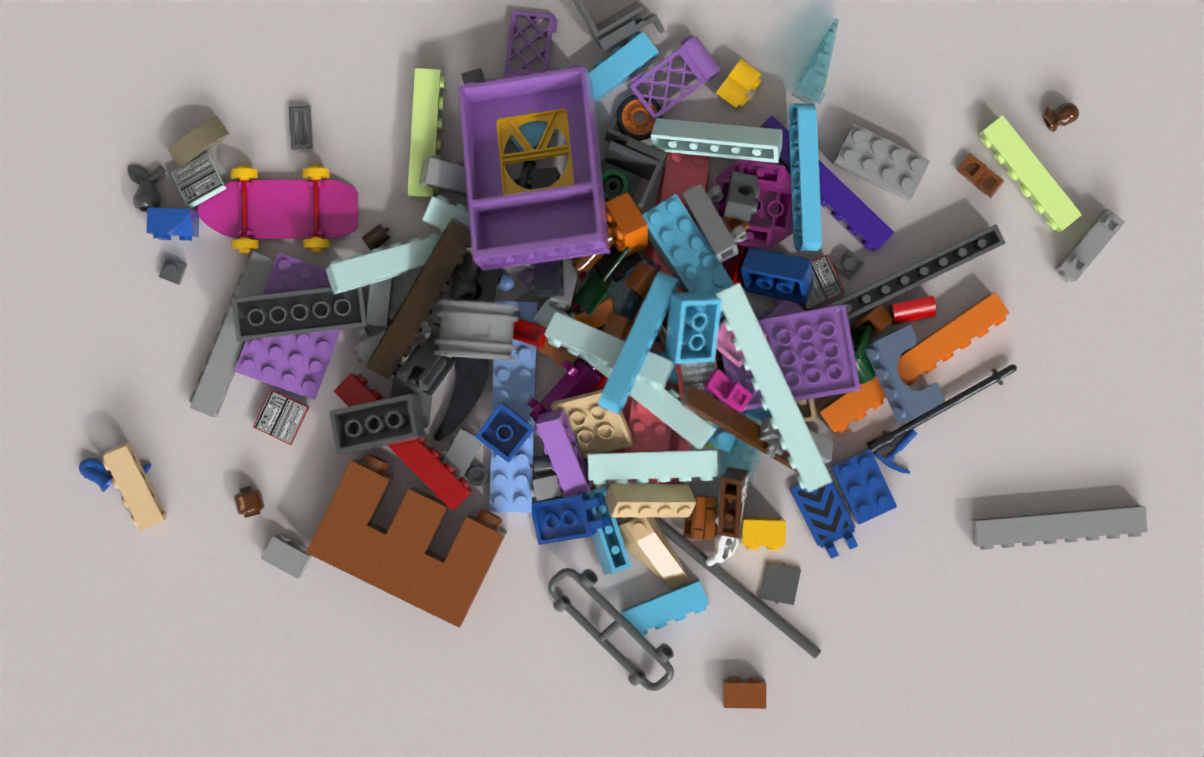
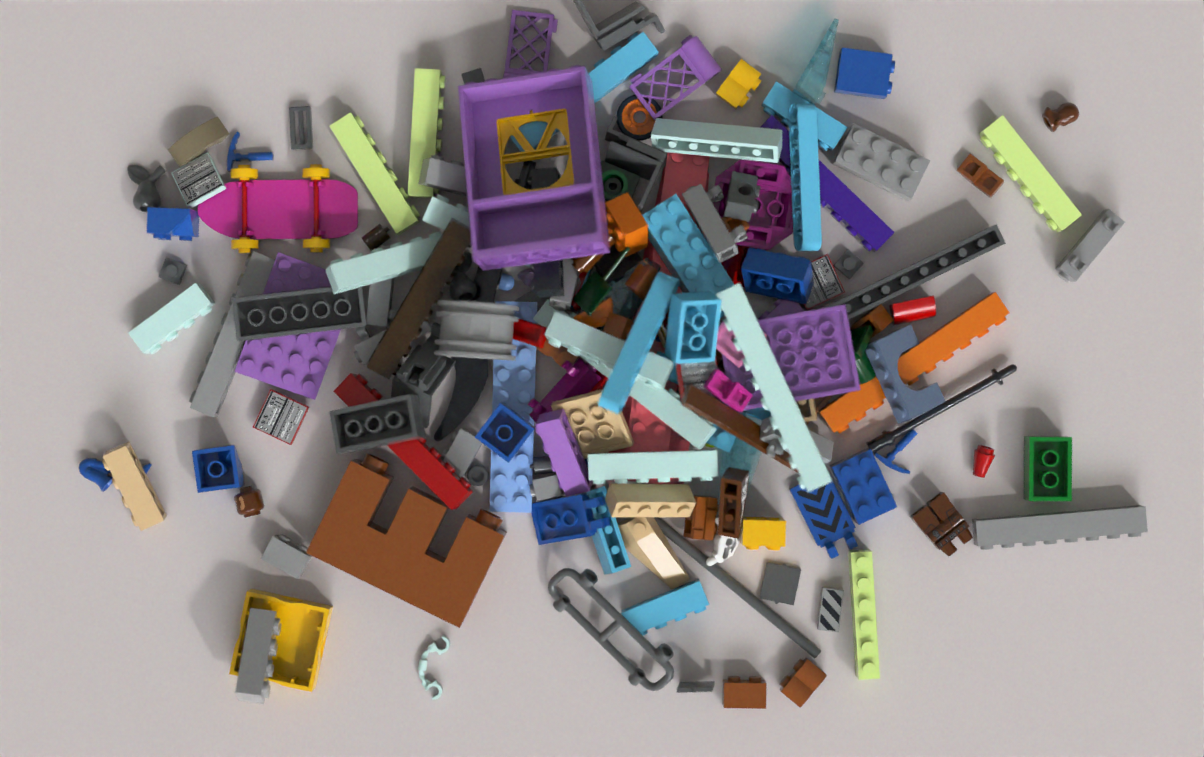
(172, 318): none -> light aqua brick
(217, 468): none -> blue slope
(254, 156): none -> blue piece
(257, 655): none -> light grey brick
(300, 640): none -> yellow tile
(374, 173): none -> yellowish green brick
(423, 665): none -> light aqua piece
(697, 686): none -> dark grey piece
(778, 104): none -> medium azure brick
(802, 682): none -> dark orange brick
(830, 609): none -> light grey tile
(863, 614): none -> yellowish green brick
(864, 73): none -> blue brick
(947, 528): none -> reddish brown hips
(982, 460): none -> red cone
(1047, 468): none -> green brick

